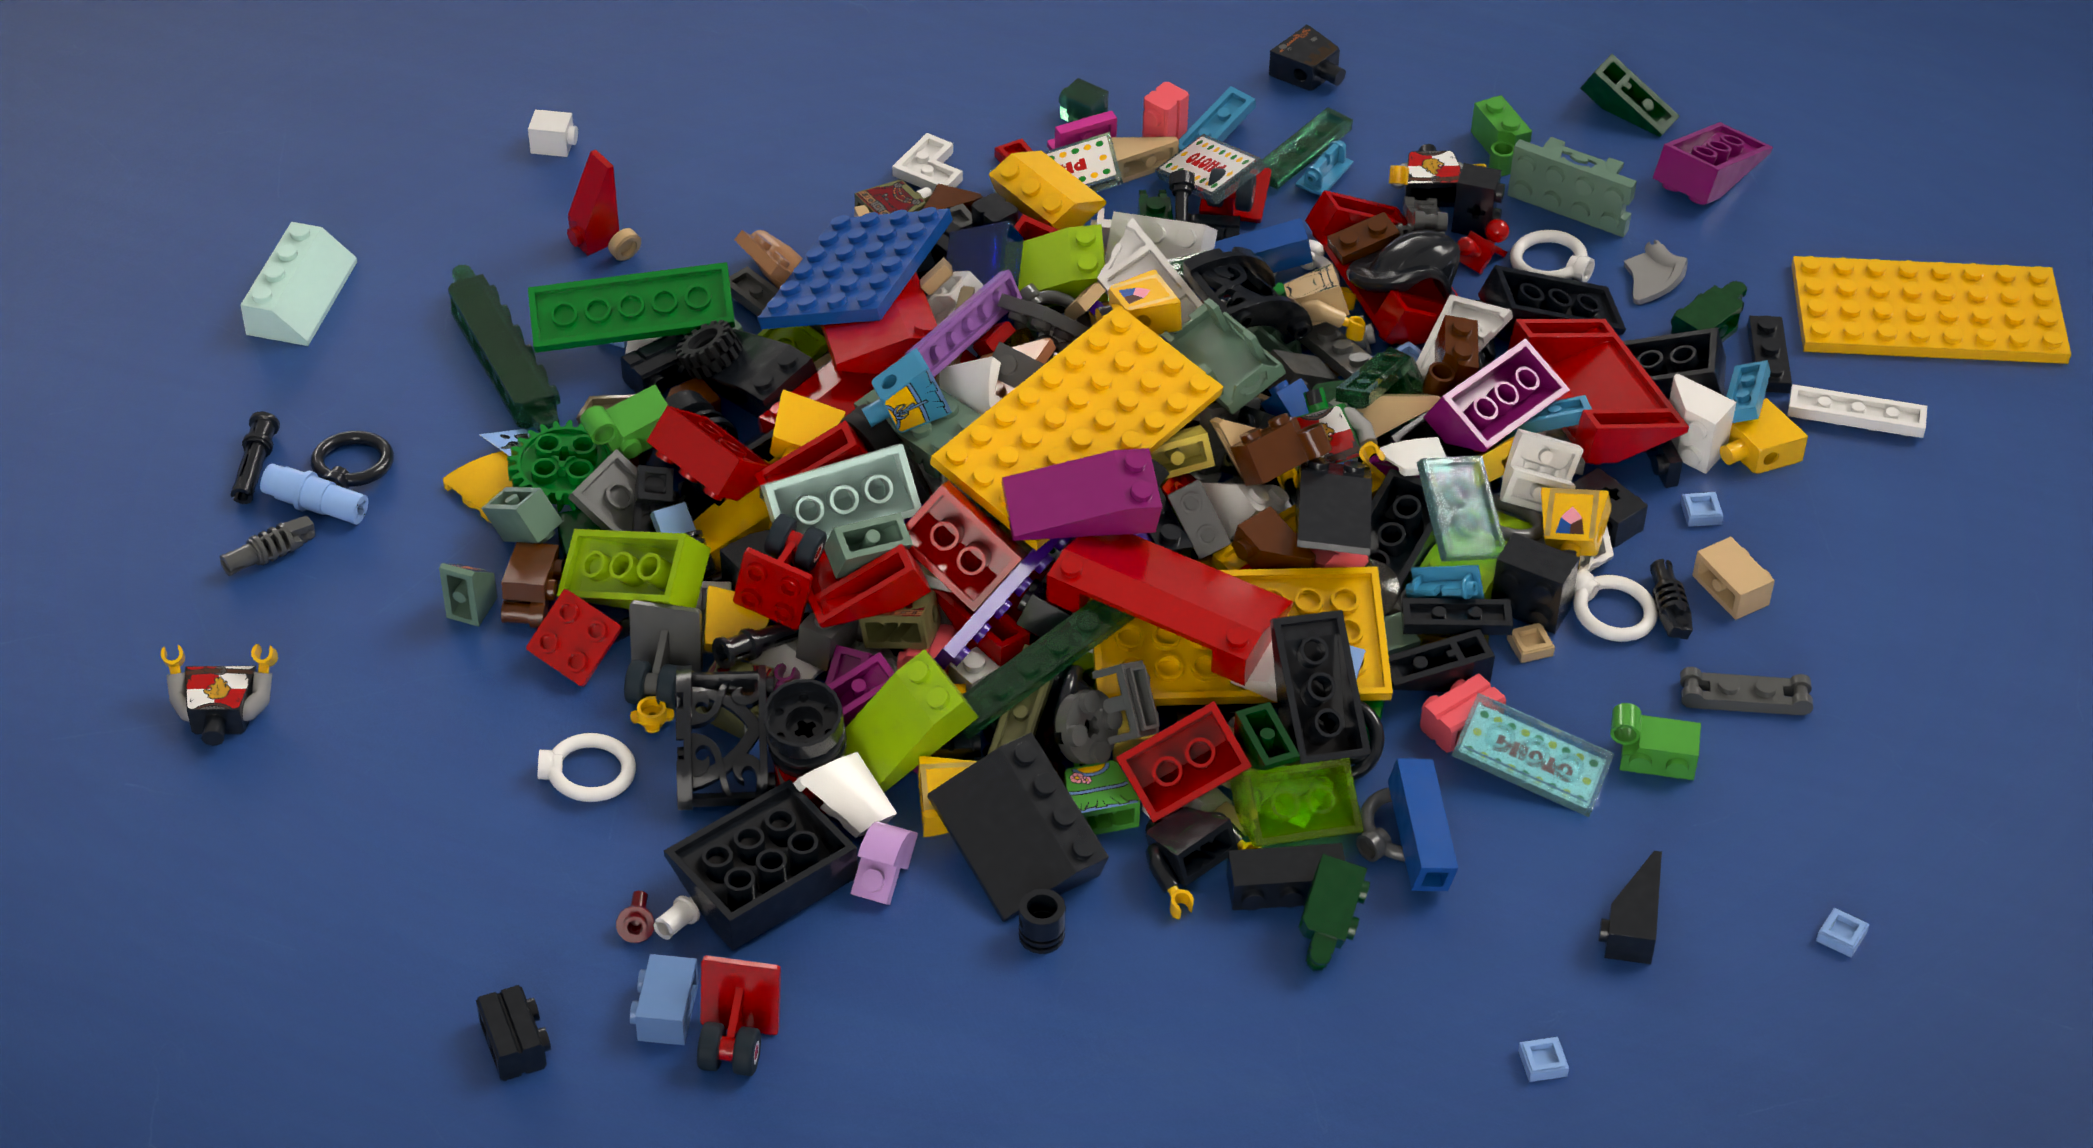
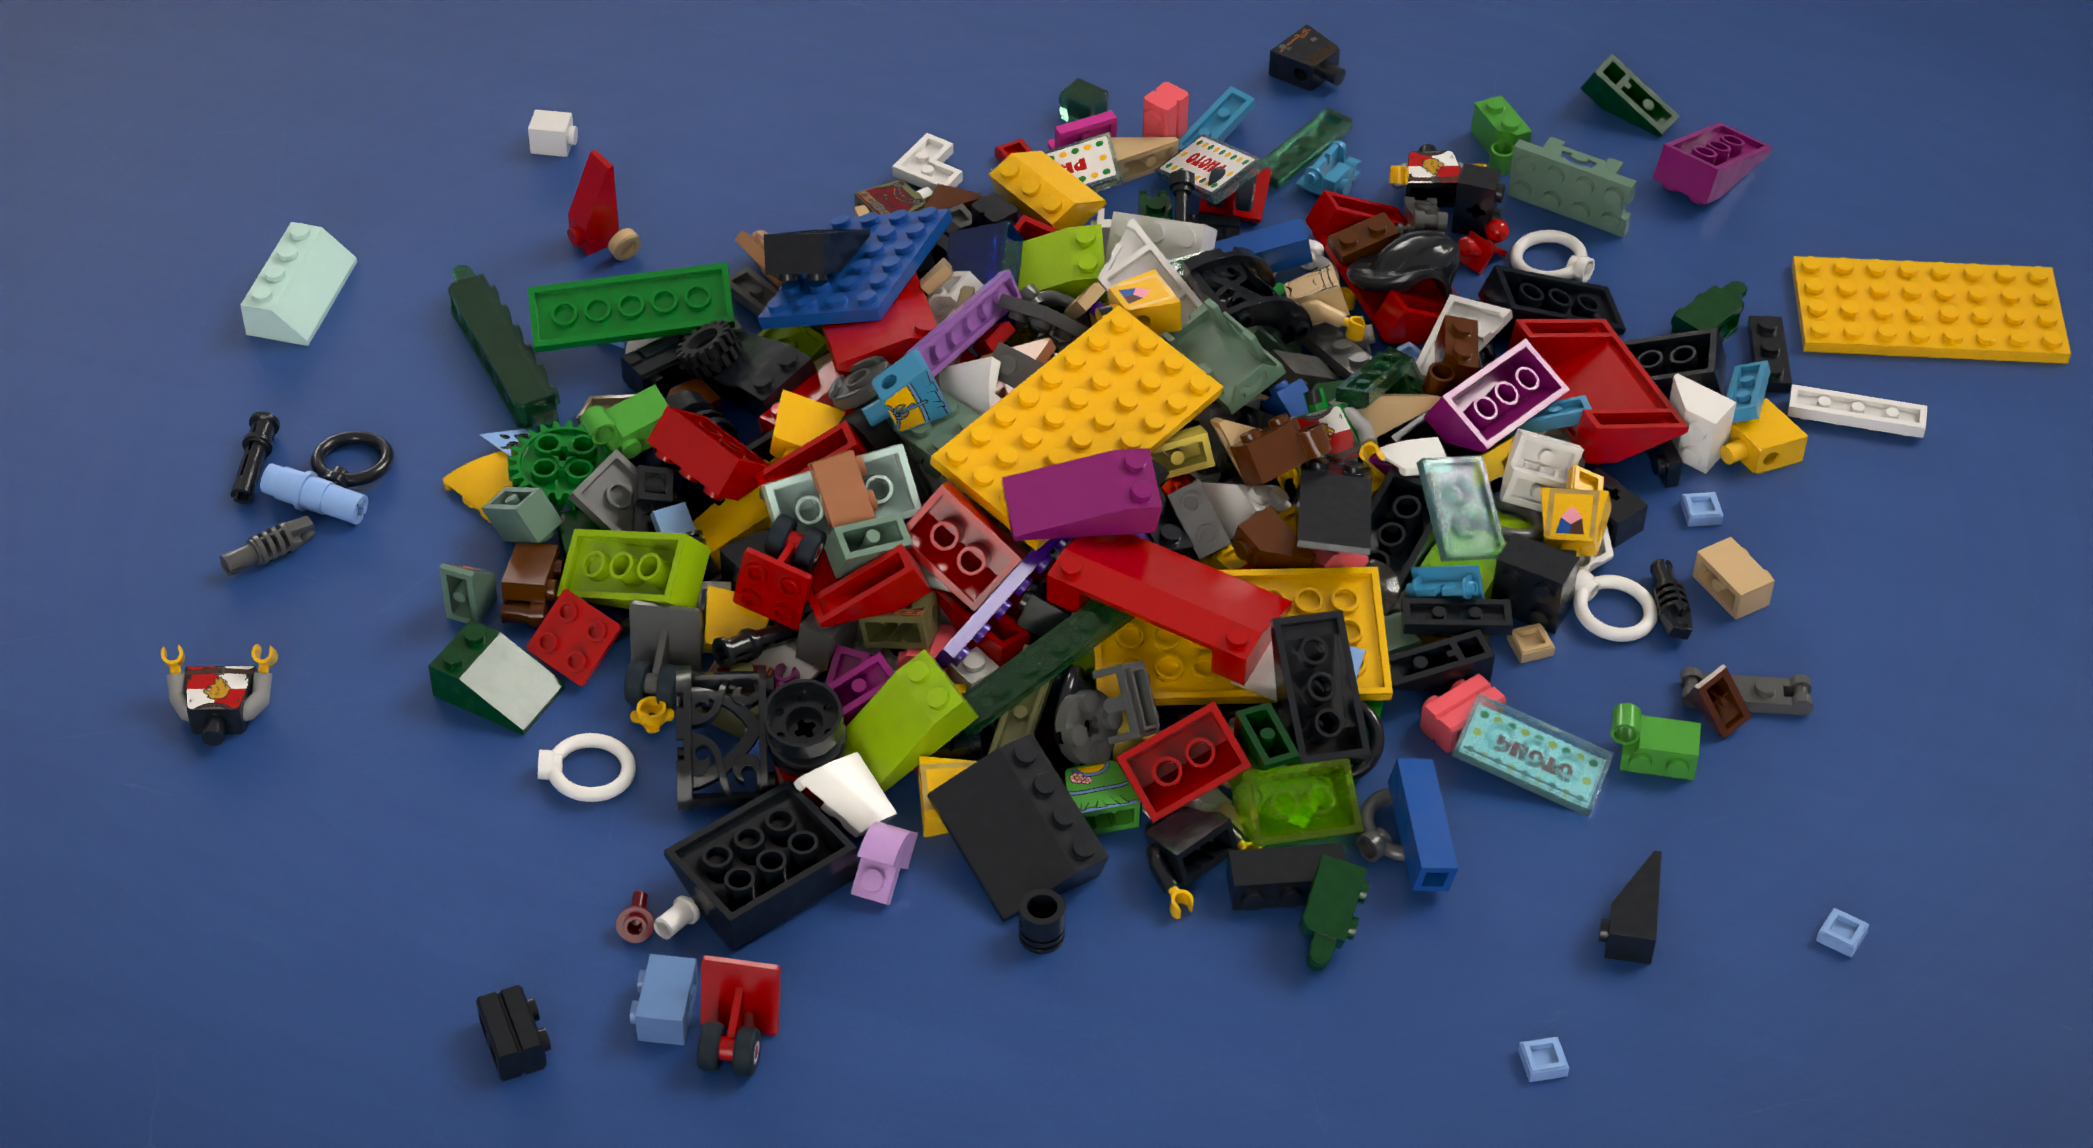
(493, 678): none -> slope
(811, 252): none -> black slope
(842, 489): none -> nougat brick
(857, 386): none -> dark grey plate
(1342, 175): none -> dark azure plate
(1583, 479): none -> yellow tile
(1655, 272): light grey arm -> none
(1720, 702): none -> reddish brown slope

